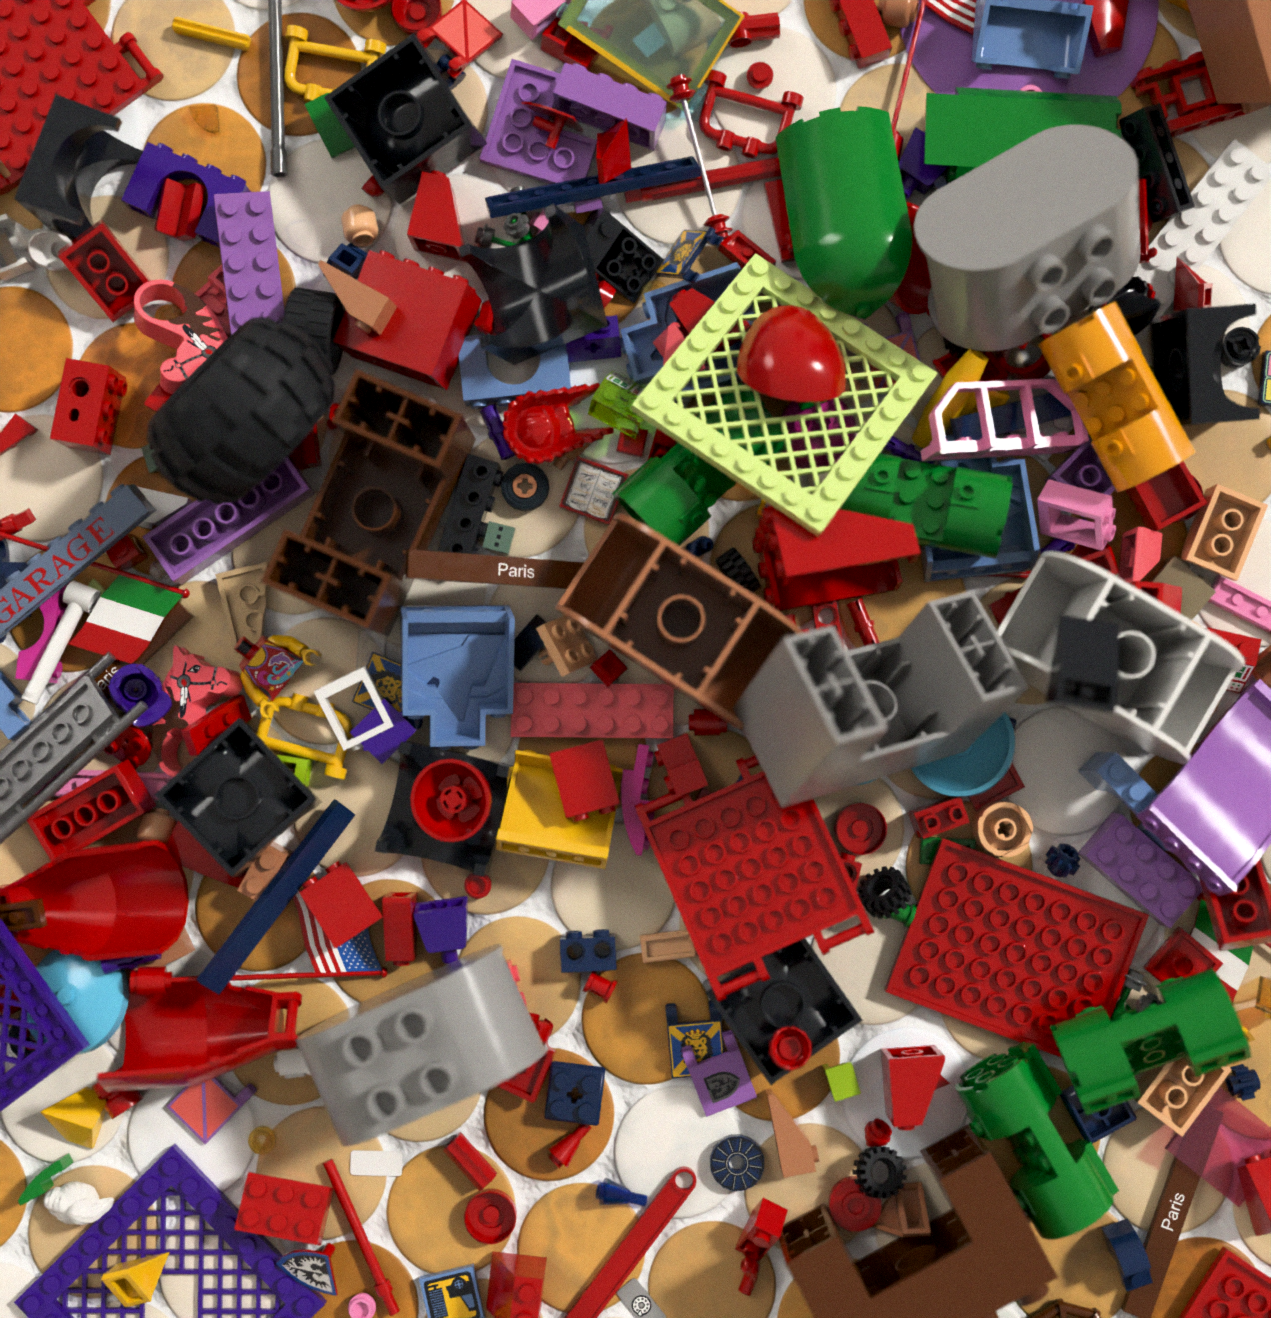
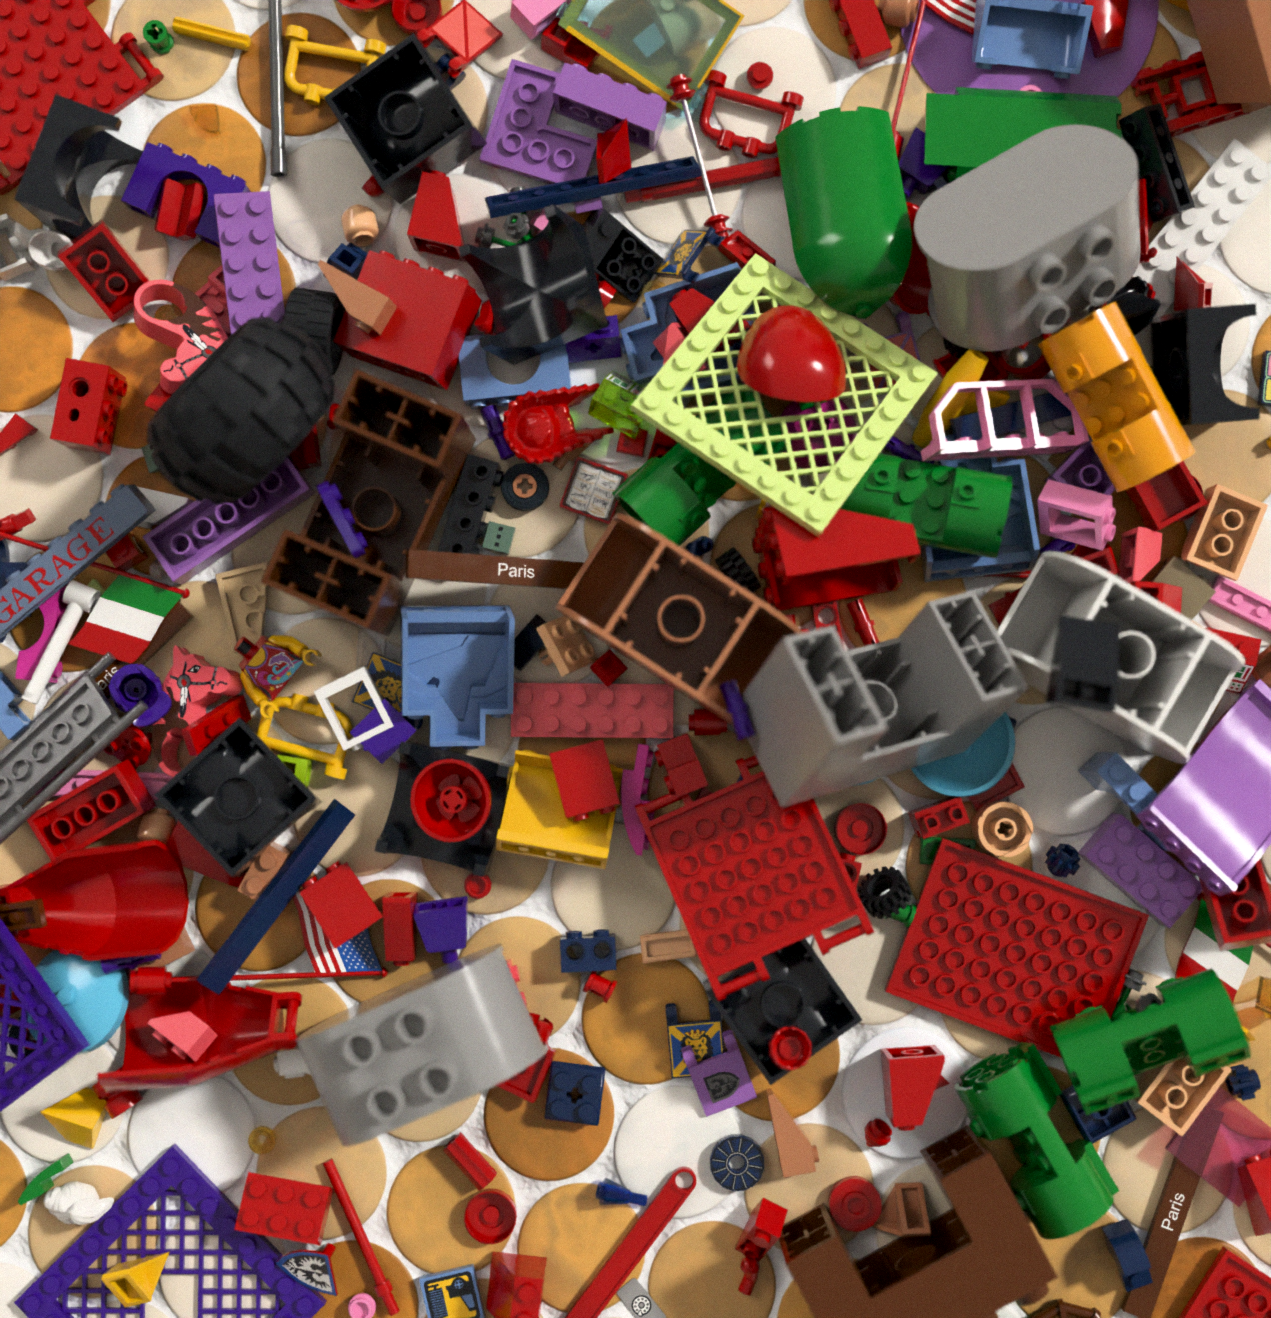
(158, 37): none -> green bush
(185, 1032): none -> coral slope
(208, 1107): coral flag -> none
(329, 127): green slope -> none
(343, 518): none -> dark purple plate
(376, 1163): white sticker -> none
(554, 128): red shield -> none
(565, 1149): red cone -> none
(738, 709): none -> dark purple pin
(756, 28): red piece -> none
(778, 212): red hinge -> none
(841, 1081): lime panel -> none
(894, 1166): black tyre -> none
(1180, 958): red tile -> none
(1250, 347): black wheel -> none

